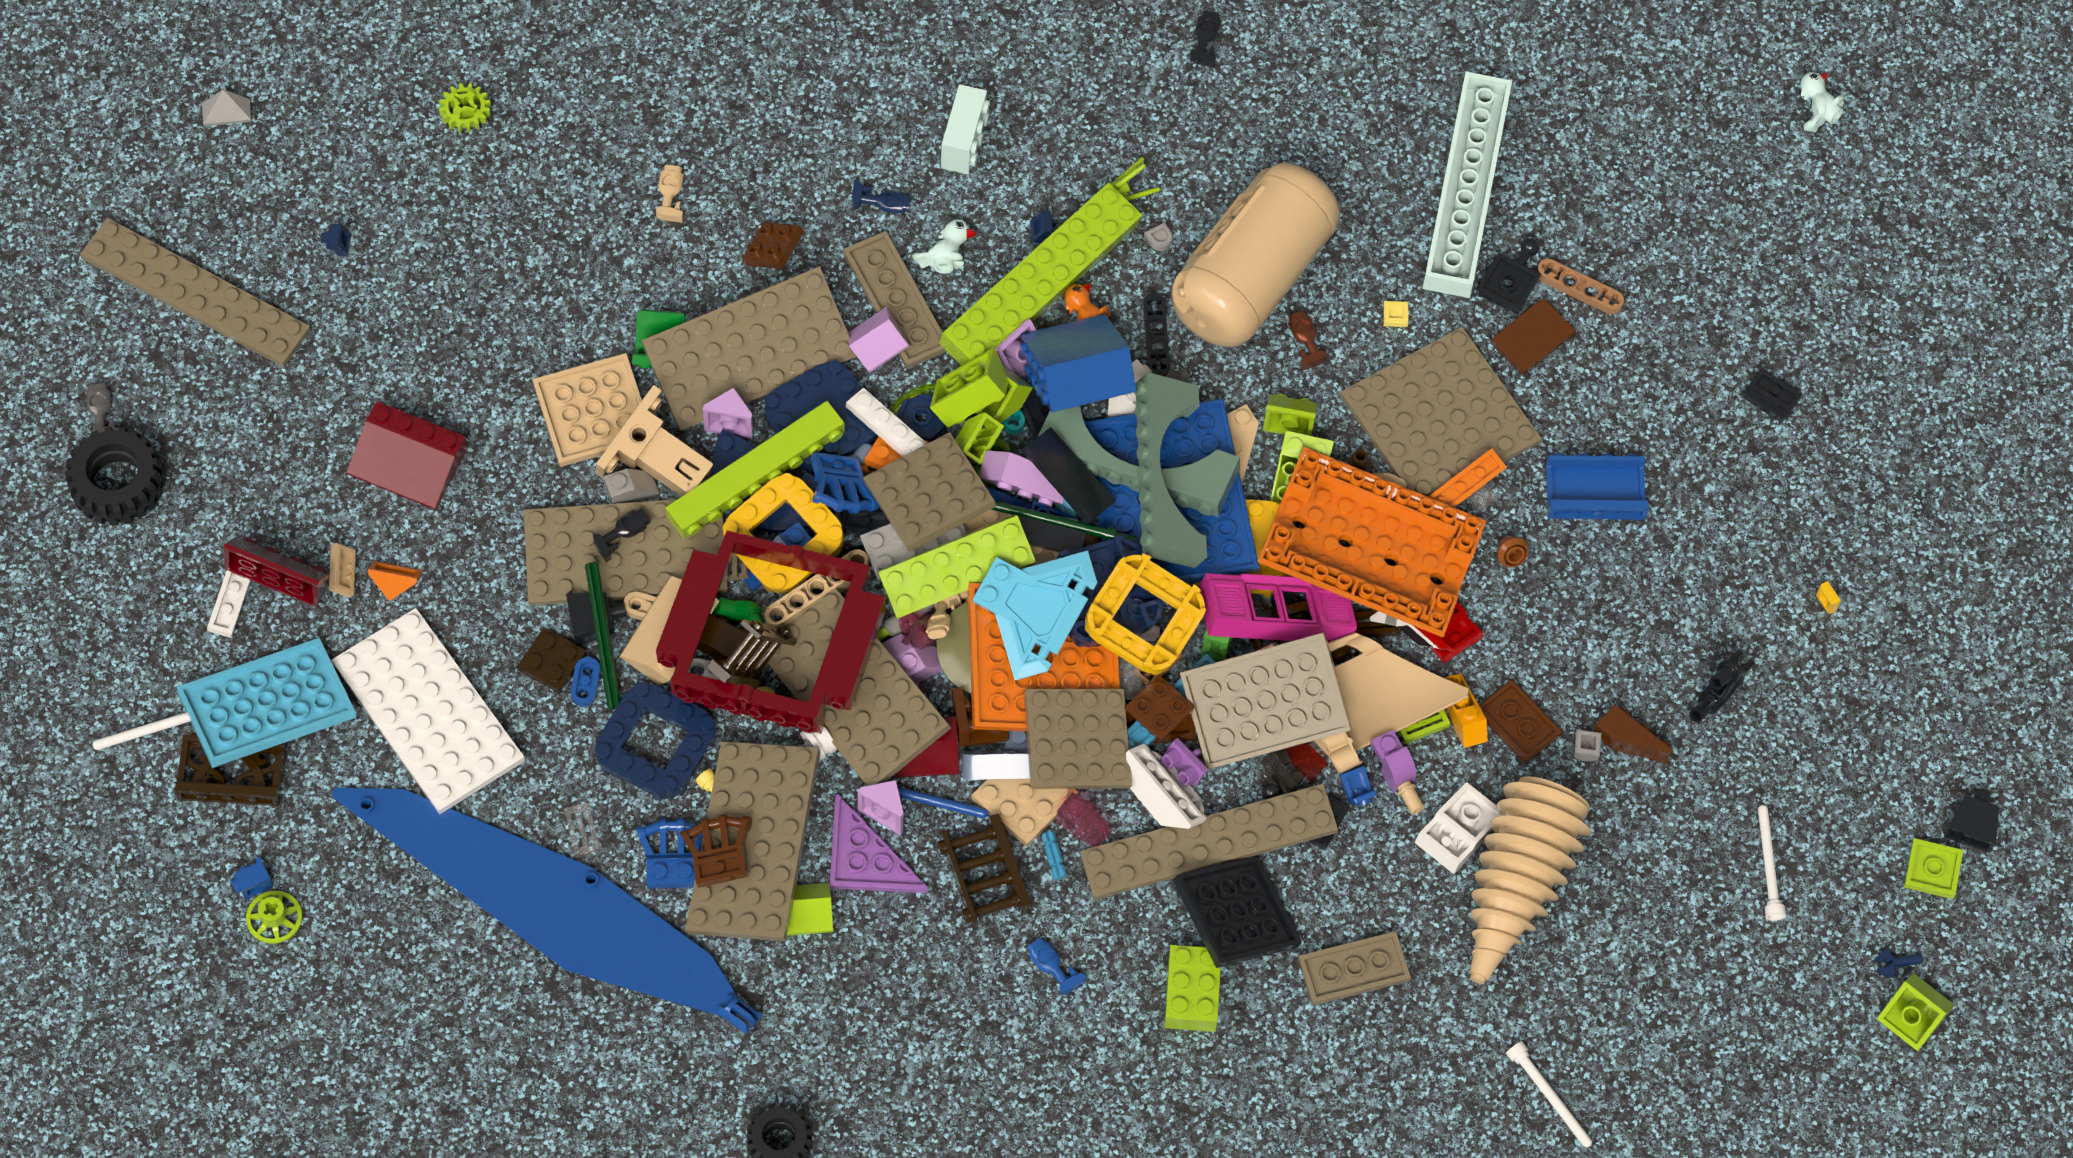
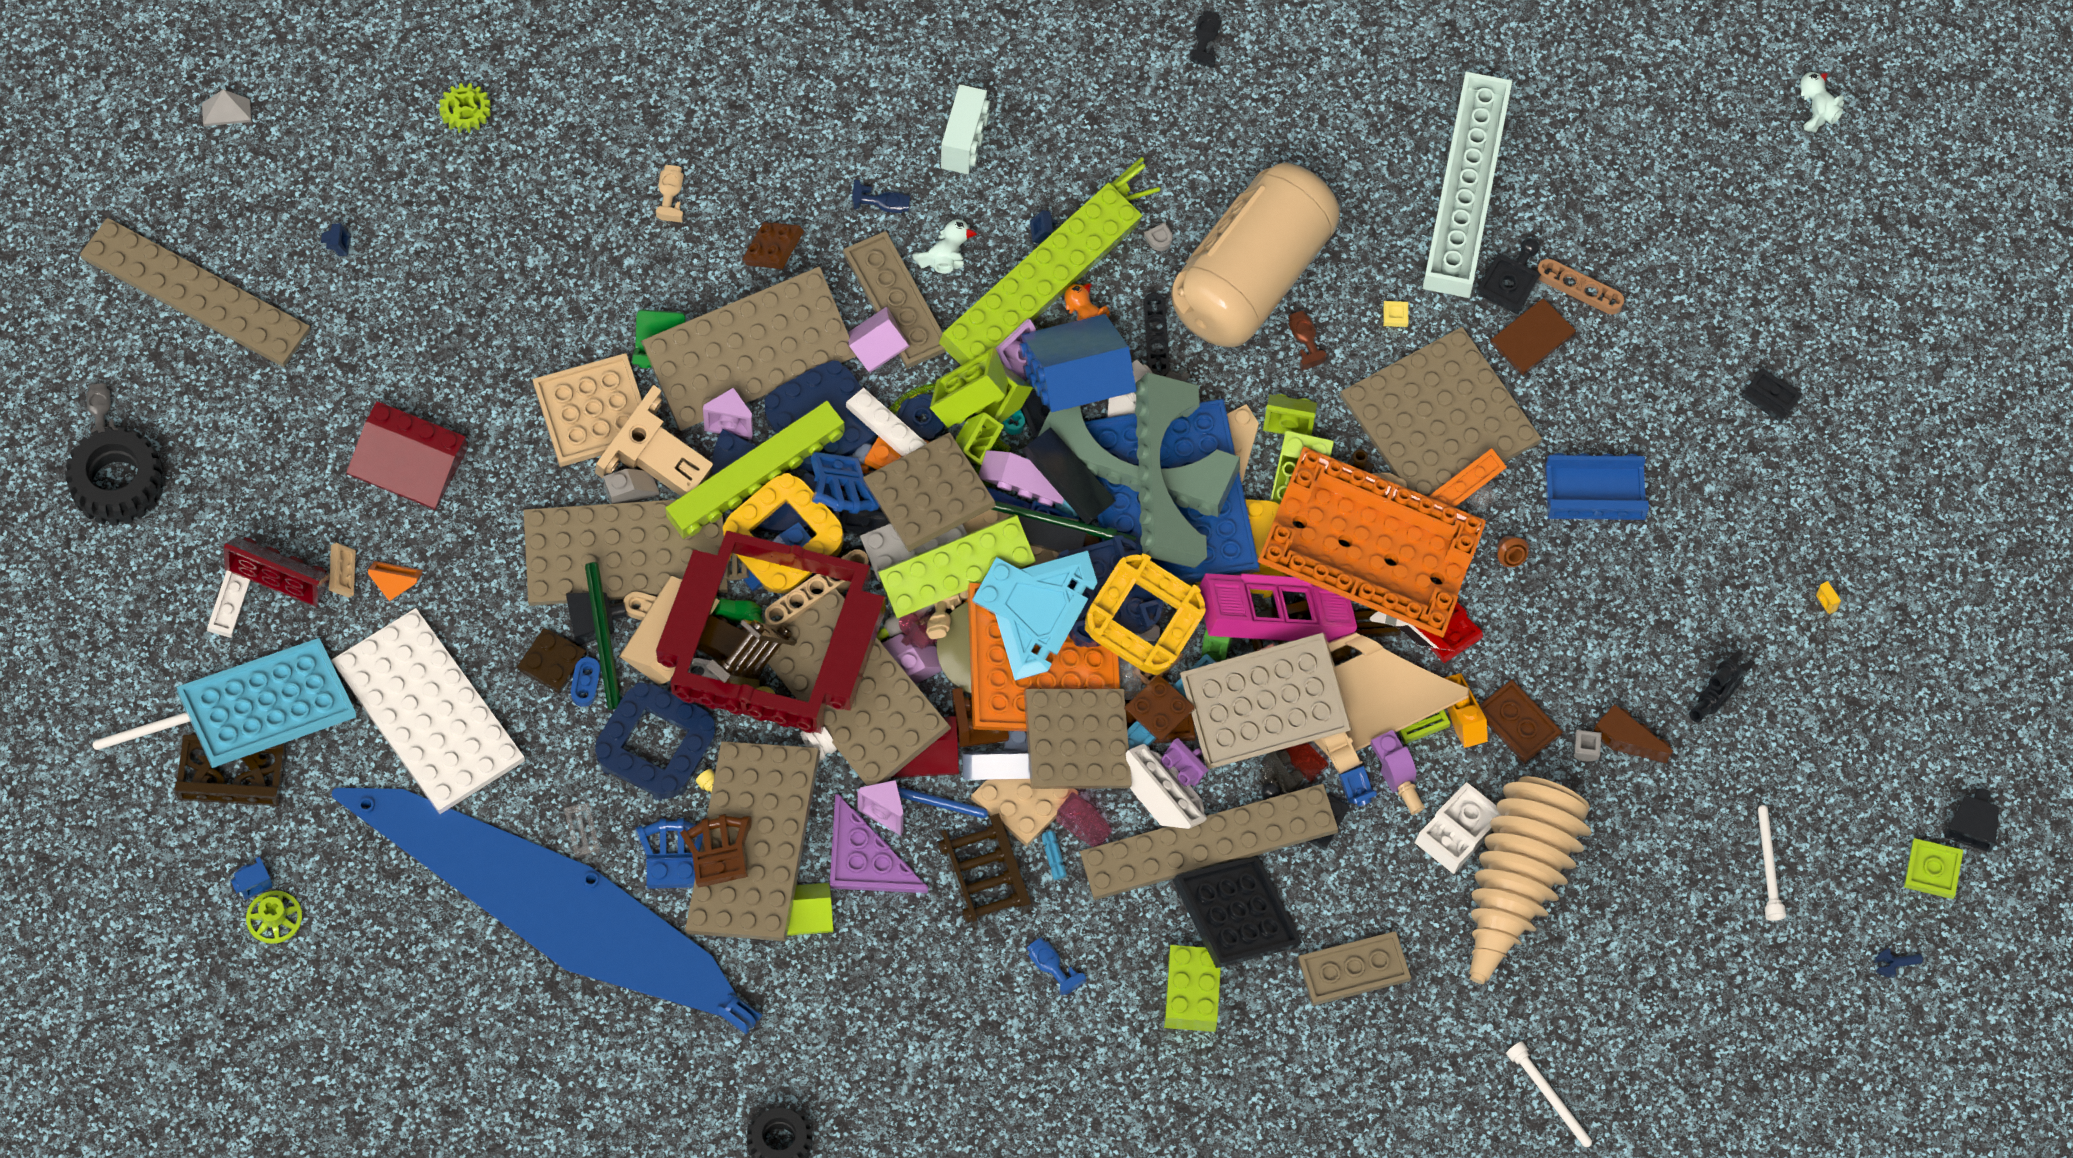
(625, 527): black piece -> none
(1915, 1011): lime slope -> none

